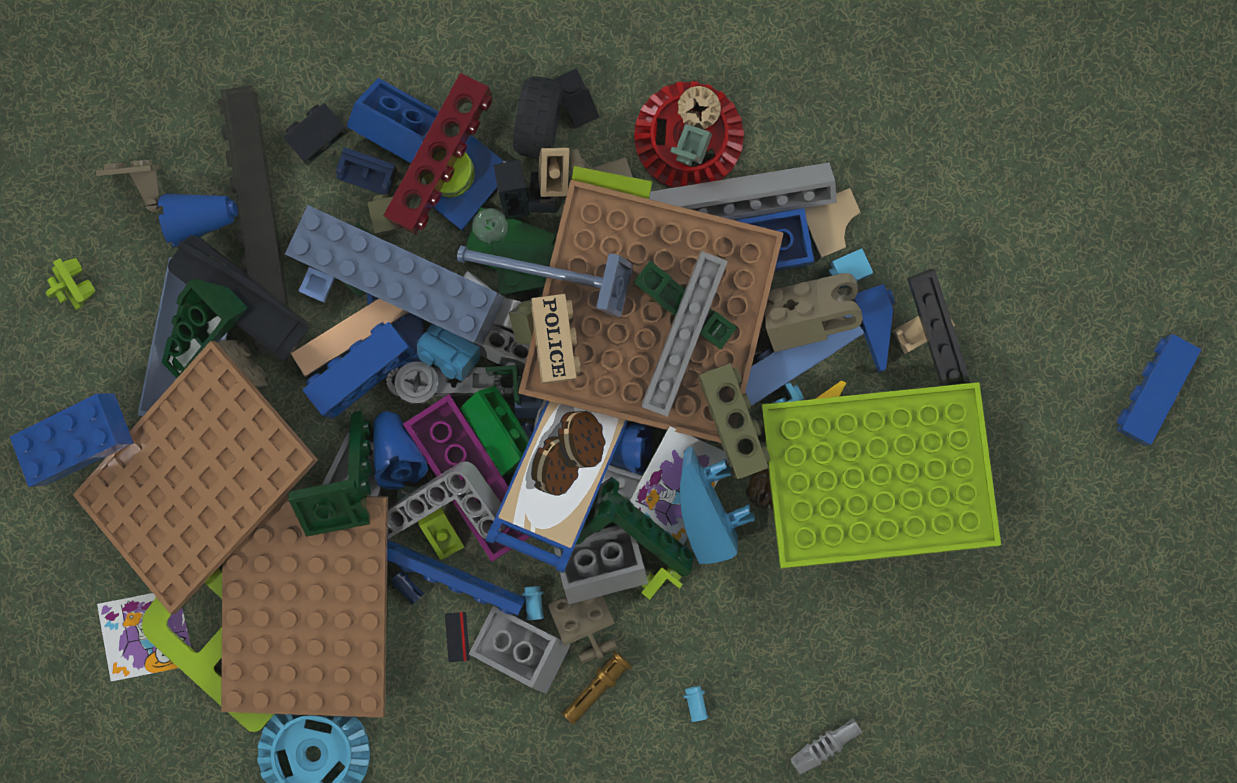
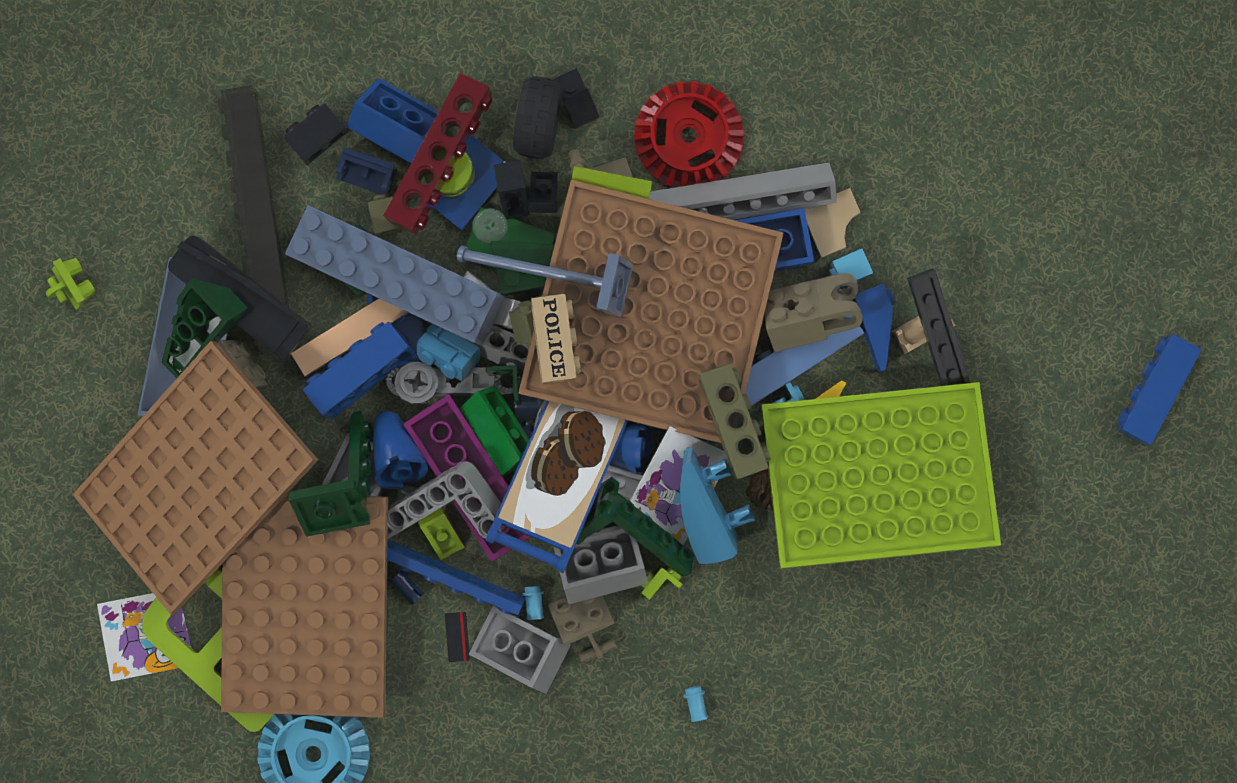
(71, 439): blue brick -> none
(144, 177): dark tan plate -> none
(194, 215): blue cone -> none
(316, 284): light blue plate -> none
(553, 171): tan slope -> none
(605, 678): pearl gold pin -> none
(668, 295): dark green slope -> none
(684, 333): light grey plate -> none
(692, 145): sand green bracket -> none
(704, 97): tan gear -> none
(825, 746): light grey hinge -> none

